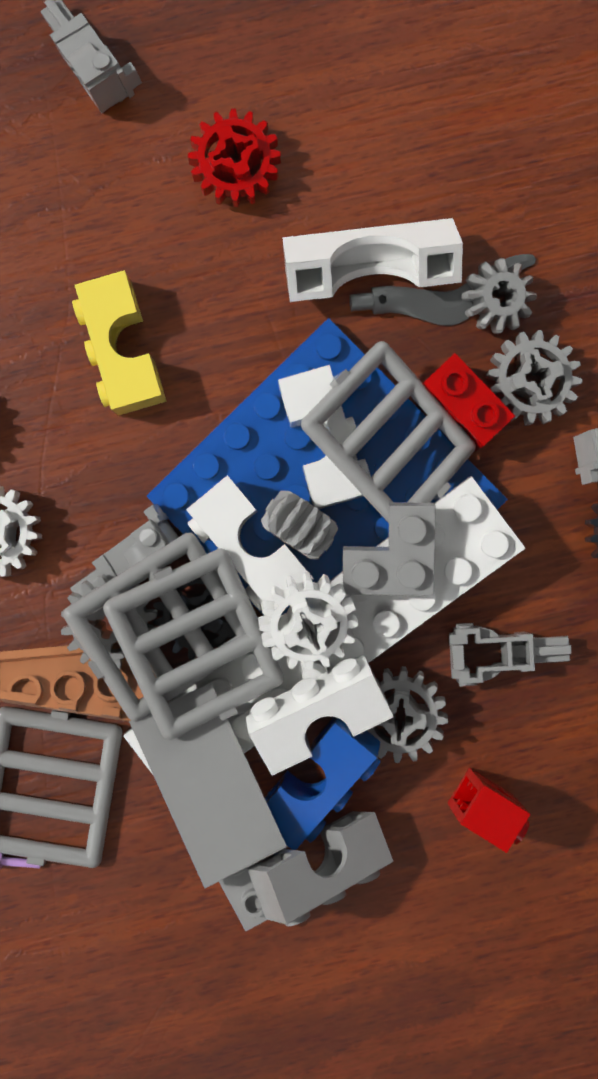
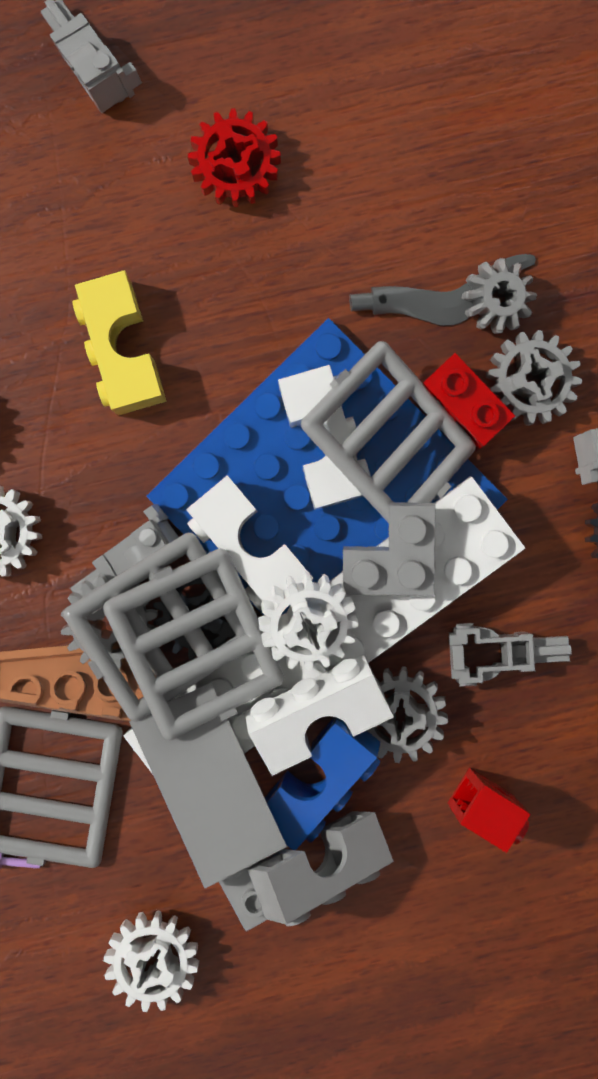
(165, 971): none -> white gear
(299, 524): light grey gear -> none
(418, 251): white arch -> none

